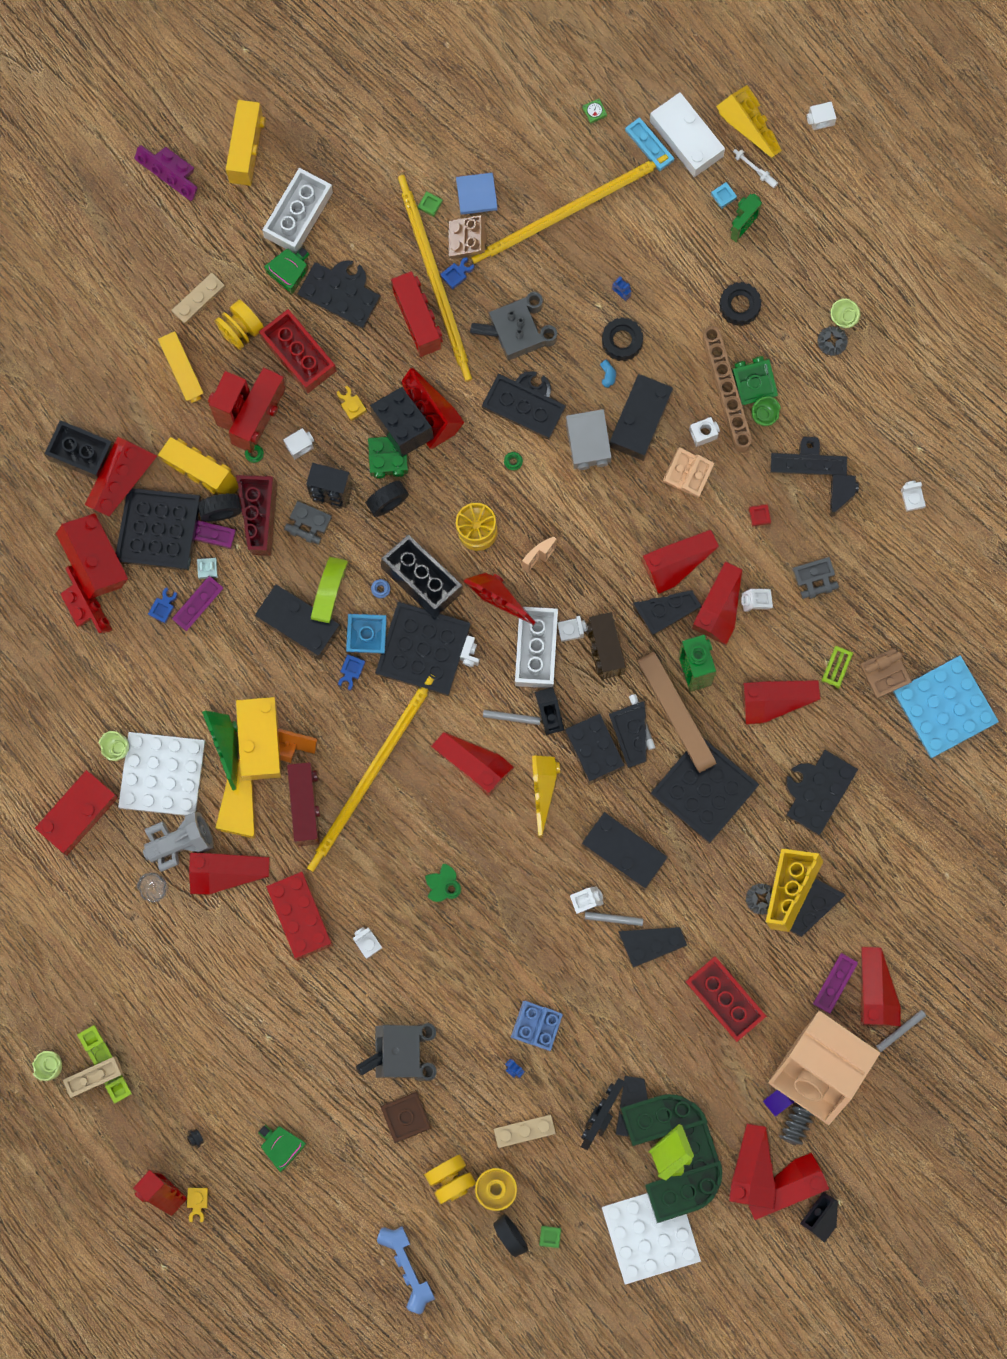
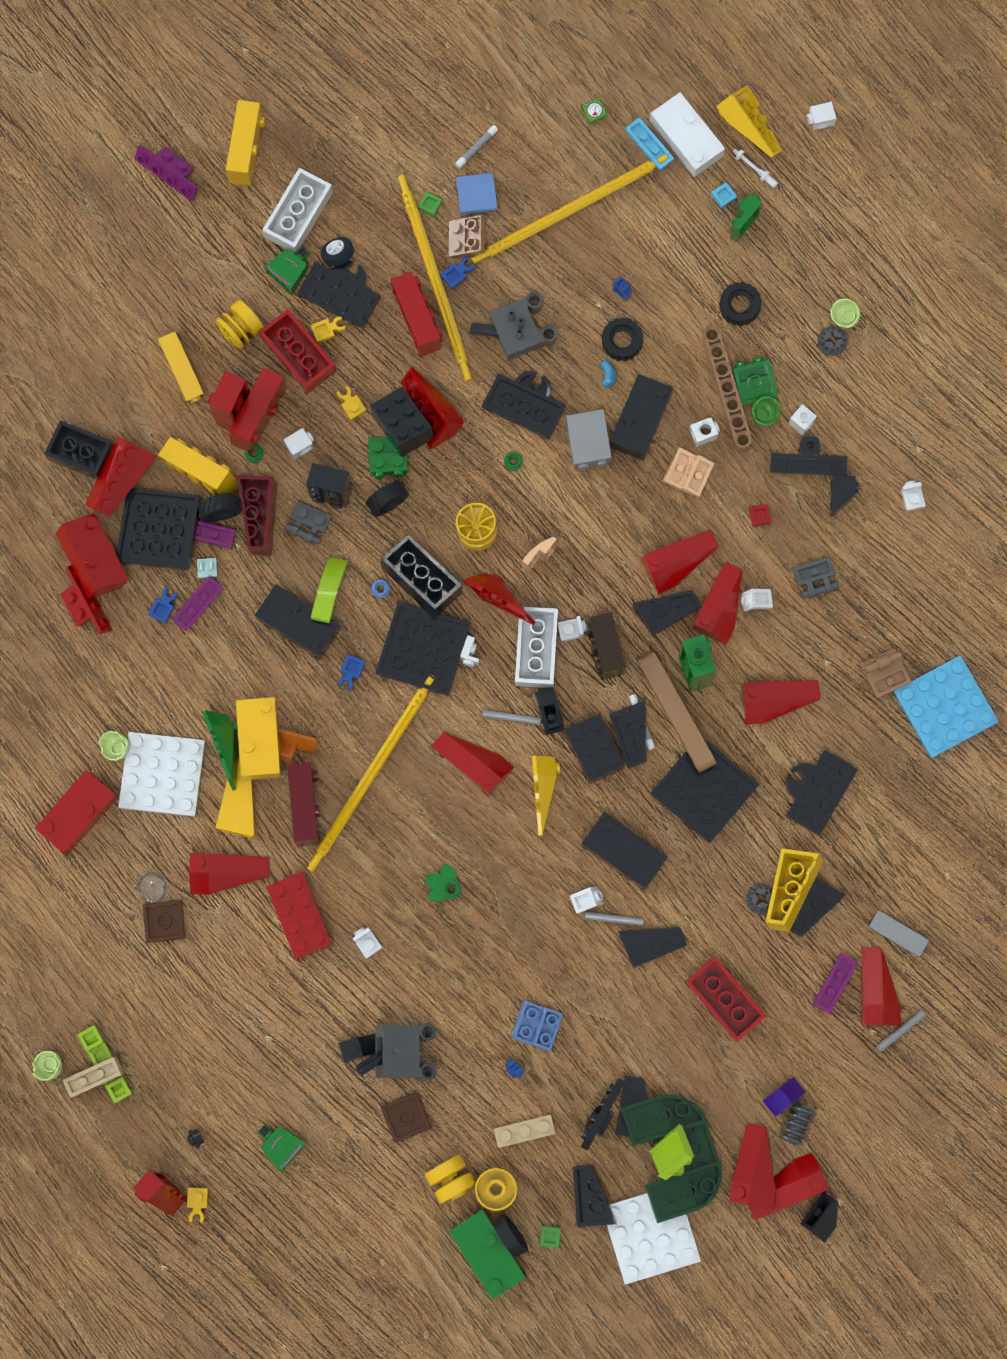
(163, 921): none -> reddish brown tile
(191, 836): light grey piece -> none
(198, 298): tan plate -> none
(324, 330): none -> yellow plate
(337, 251): none -> black wheel
(358, 1048): none -> black slope
(366, 633): dark azure slope -> none
(421, 1293): medium blue plate -> none
(486, 136): none -> light grey bar
(487, 1254): none -> green brick
(590, 1198): none -> black wing
(802, 420): none -> white brick
(824, 1068): light nougat piece -> none
(831, 681): lime tile -> none
(898, 933): none -> light grey tile

